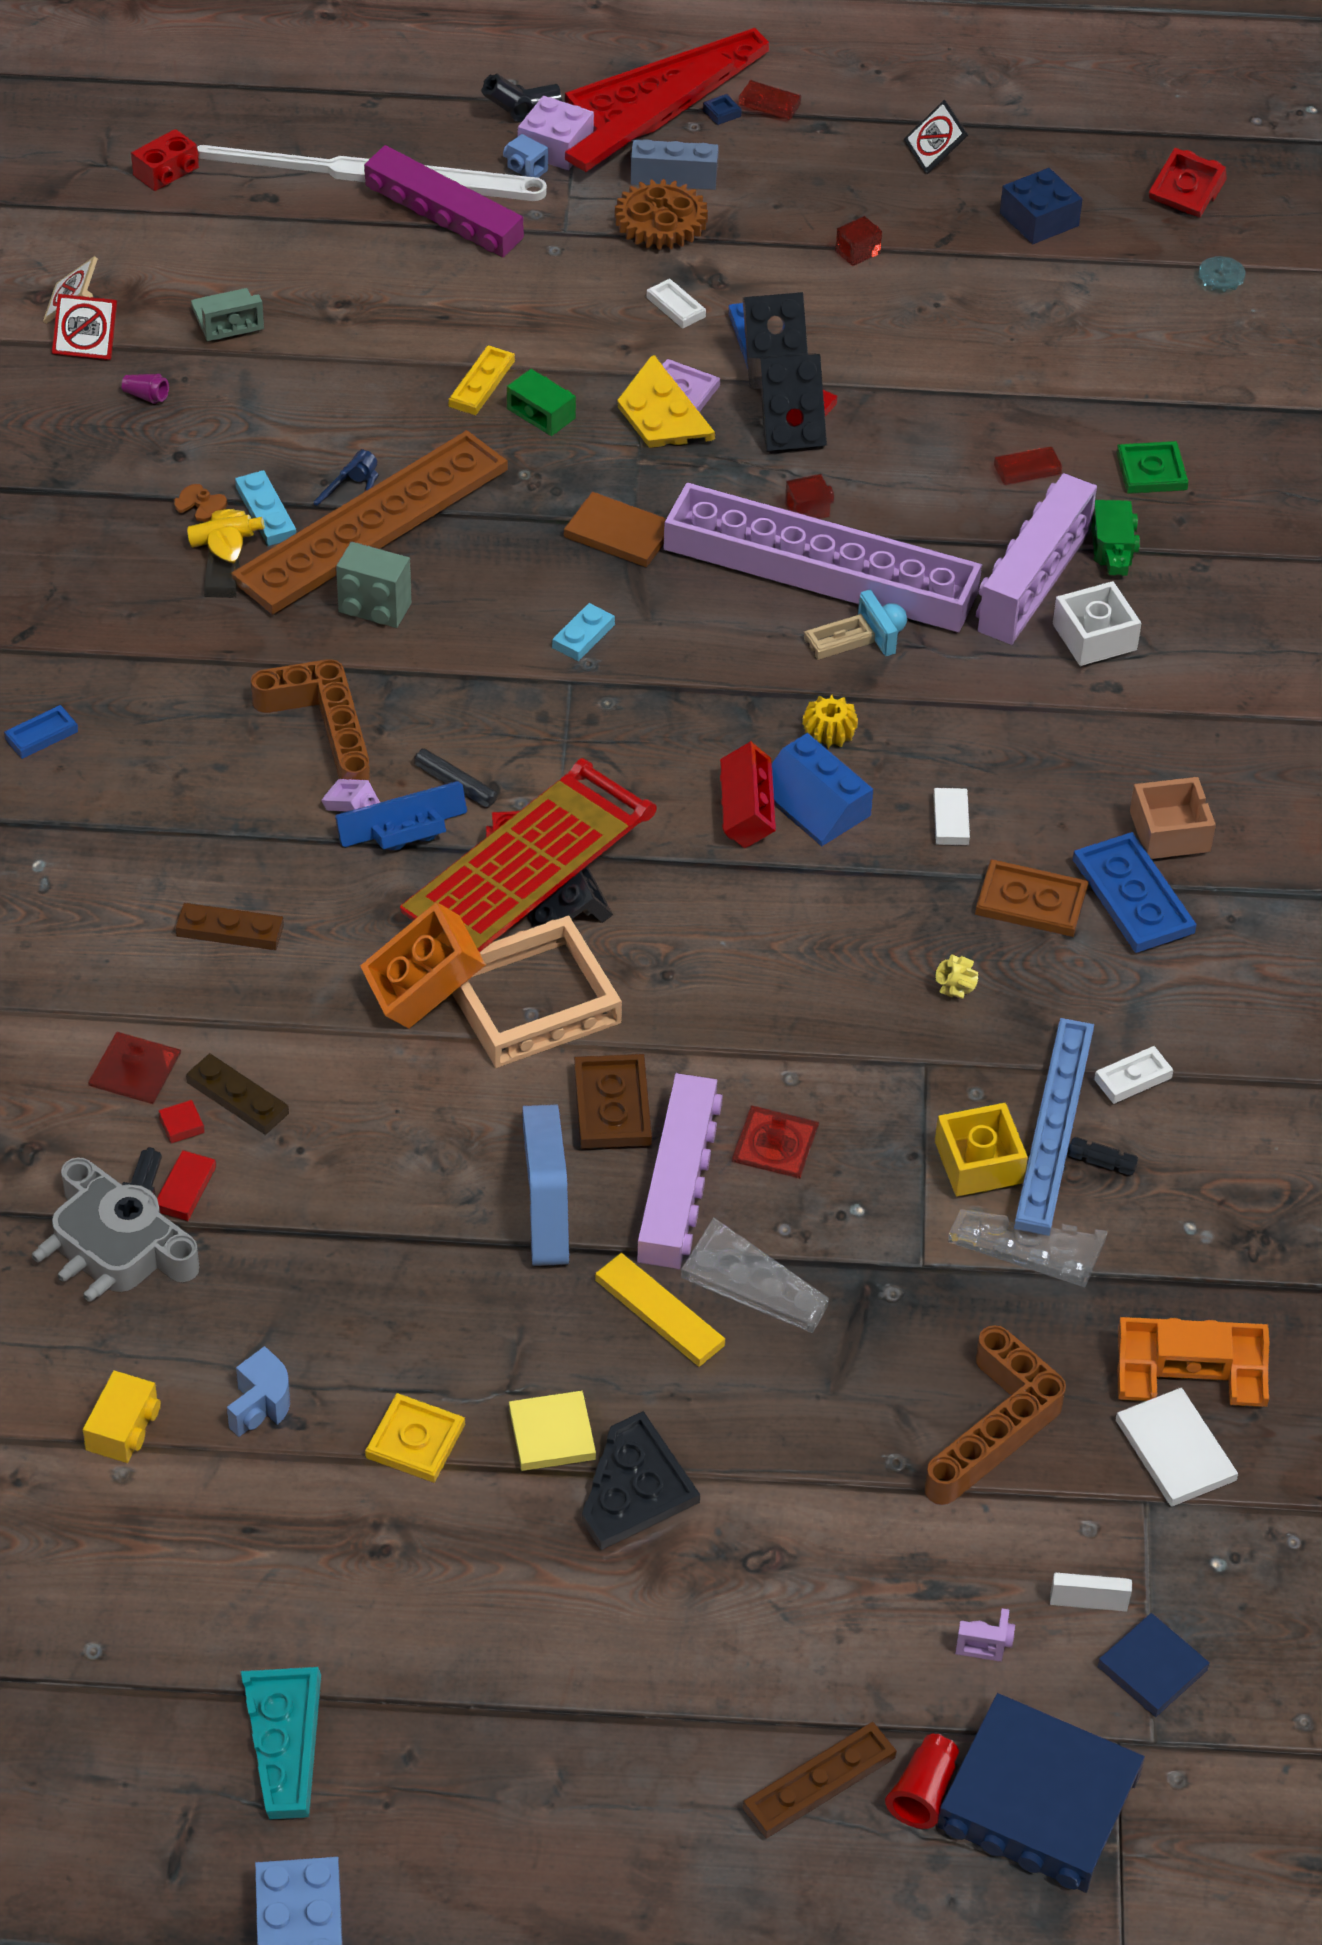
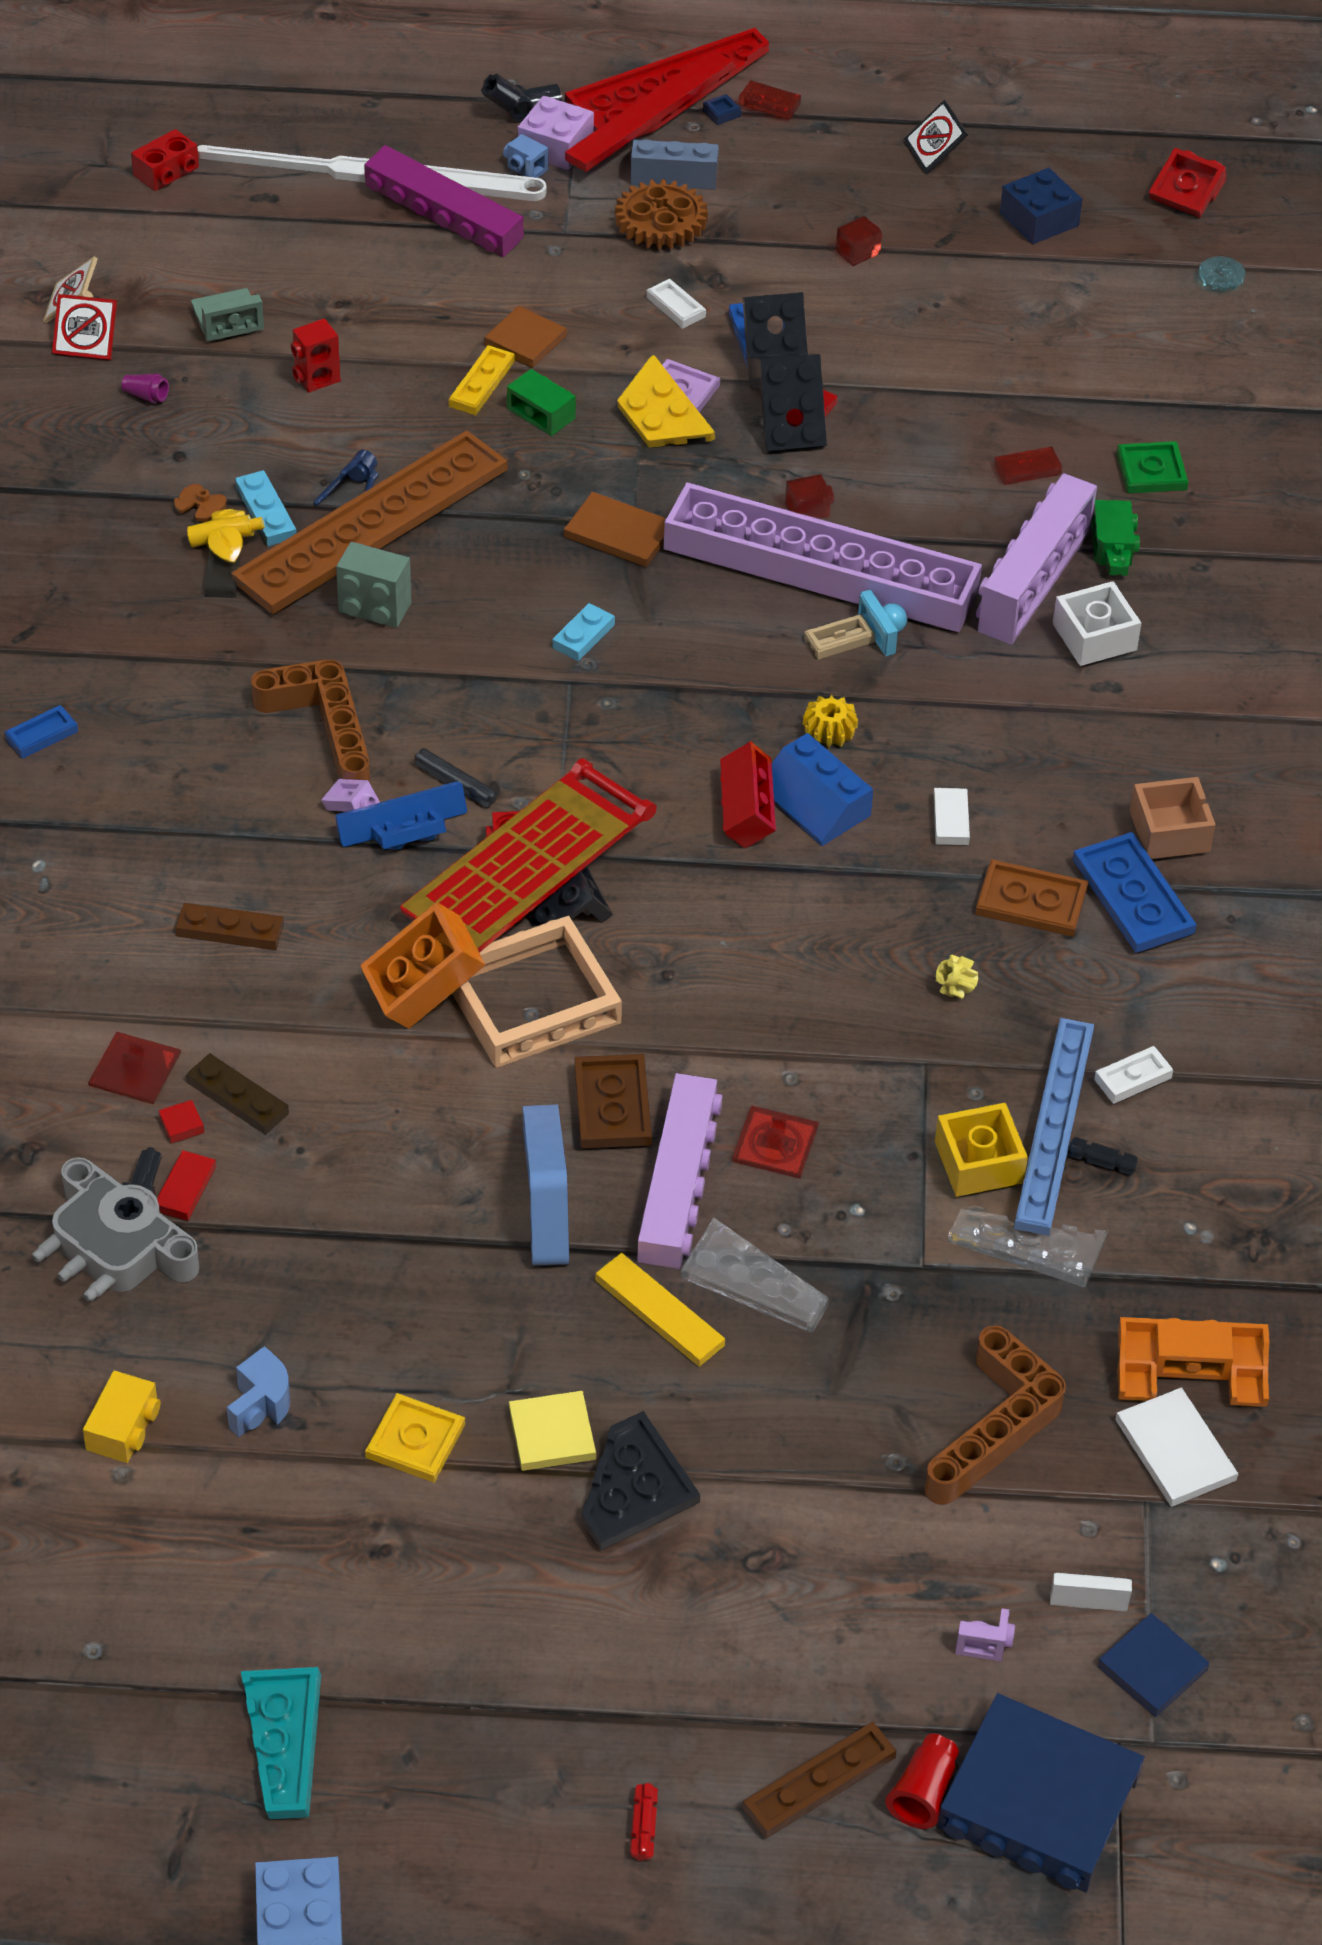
(315, 355): none -> red brick
(526, 336): none -> dark orange tile
(643, 1822): none -> red axle

